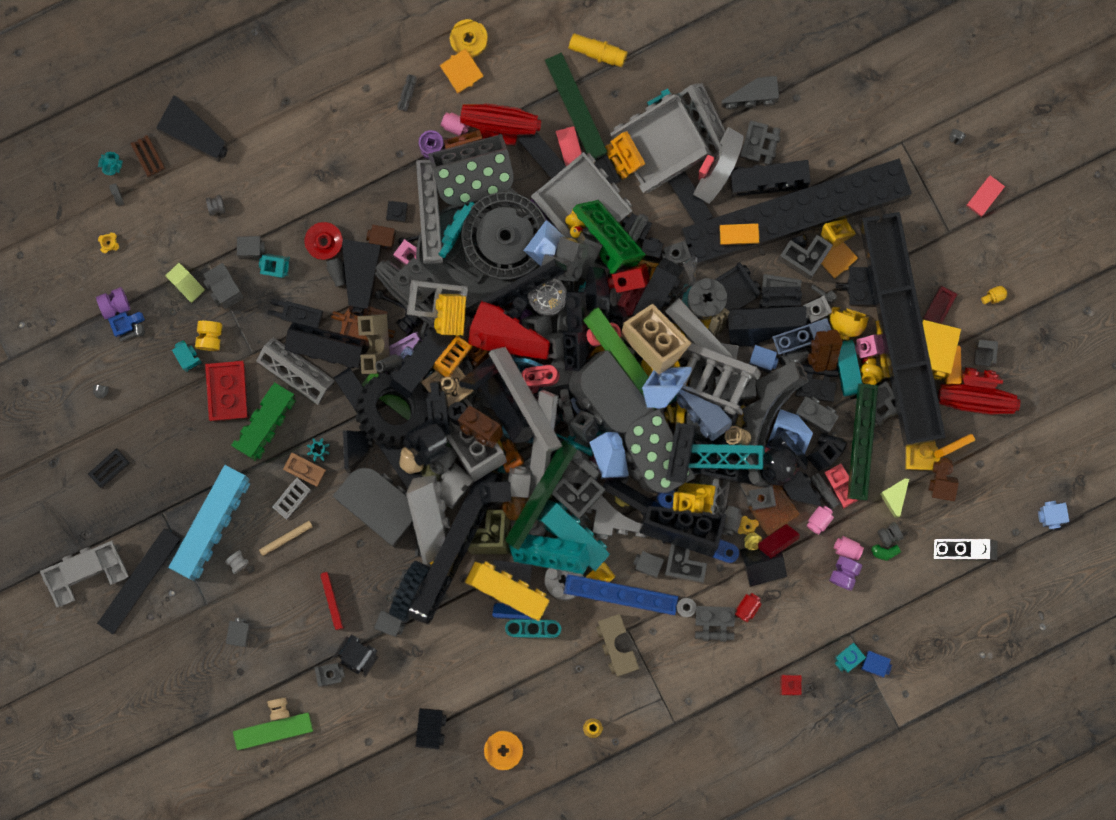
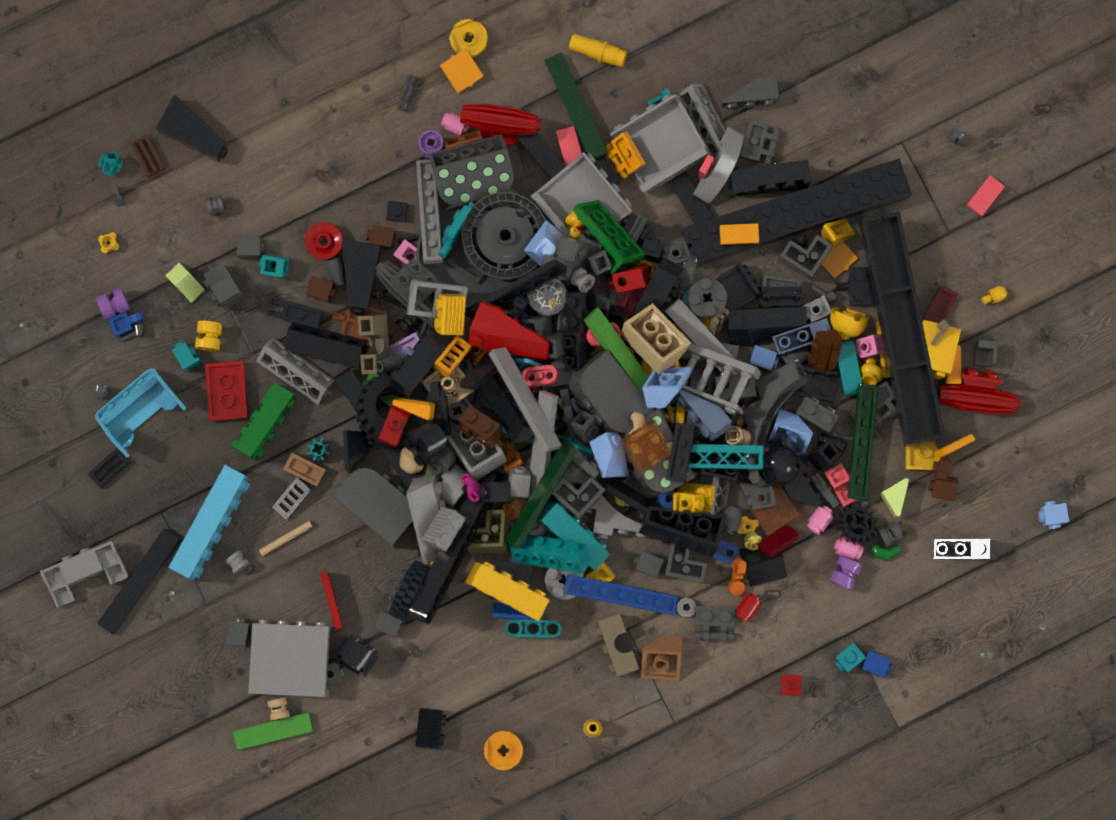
(134, 407): none -> medium azure windscreen
(289, 659): none -> light grey panel
(321, 289): none -> reddish brown brick
(393, 426): none -> red plate
(420, 408): none -> light orange slope
(443, 528): none -> light grey brick
(472, 487): none -> dark pink arm
(582, 280): none -> light grey wheel
(600, 262): none -> dark grey slope
(638, 421): none -> tan arm
(645, 446): none -> clear orange plate
(662, 659): none -> medium nougat slope
(735, 586): none -> orange piece
(857, 525): none -> black gear
(943, 326): none -> dark tan hand

